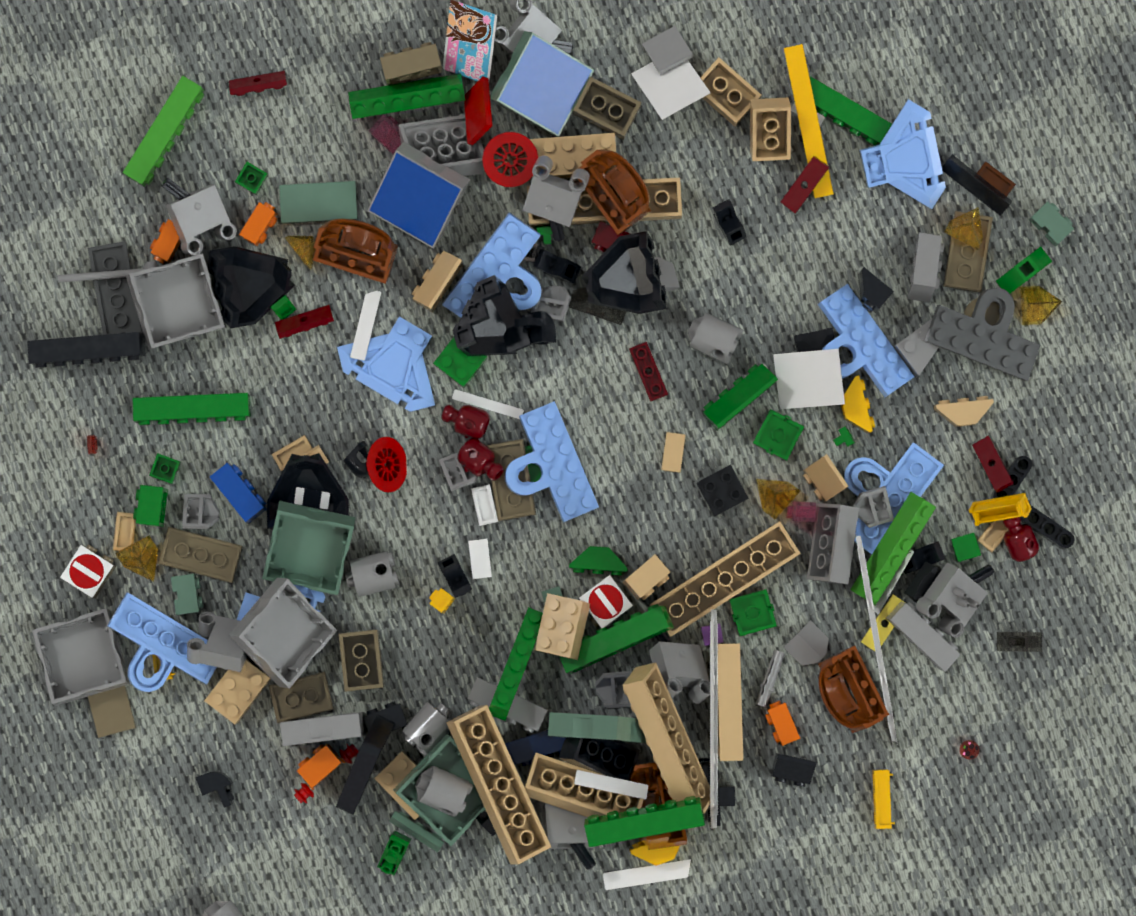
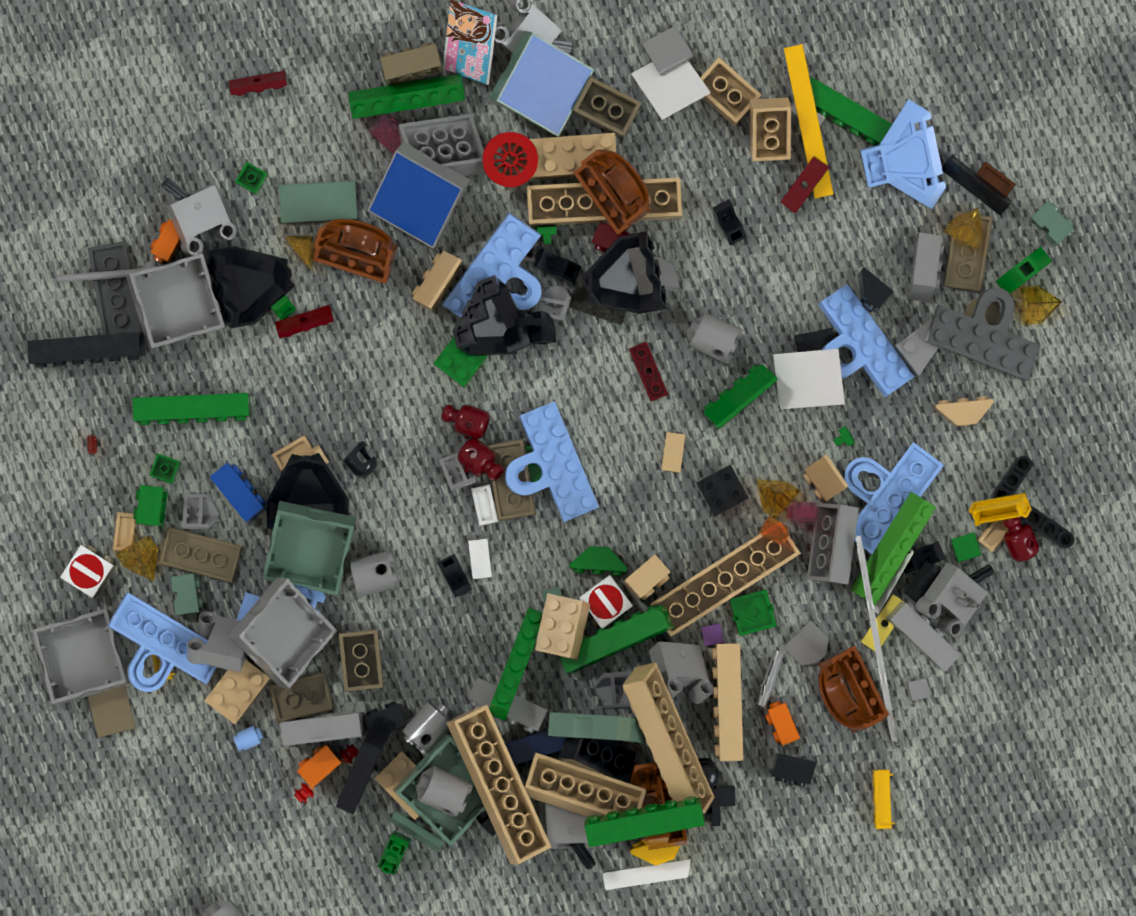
(163, 131): bright green brick -> none
(216, 781): black brick -> none
(248, 738): none -> light blue brick
(258, 224): orange brick -> none
(312, 498): sticker -> none
(365, 325): white sticker -> none
(388, 452): red piece -> none
(394, 365): light blue plate -> none
(441, 600): yellow container -> none
(478, 111): red tile -> none
(487, 404): white sticker -> none
(553, 196): light grey piece -> none
(611, 784): white sticker -> none
(713, 718): white piece -> none
(774, 530): none -> clear orange brick
(778, 435): green plate -> none
(856, 406): yellow slope -> none
(874, 507): light grey slope -> none
(919, 689): none -> light grey tile
(969, 749): clear red tile -> none
(988, 456): dark red tile -> none
(1019, 641): clear smoke slope -> none

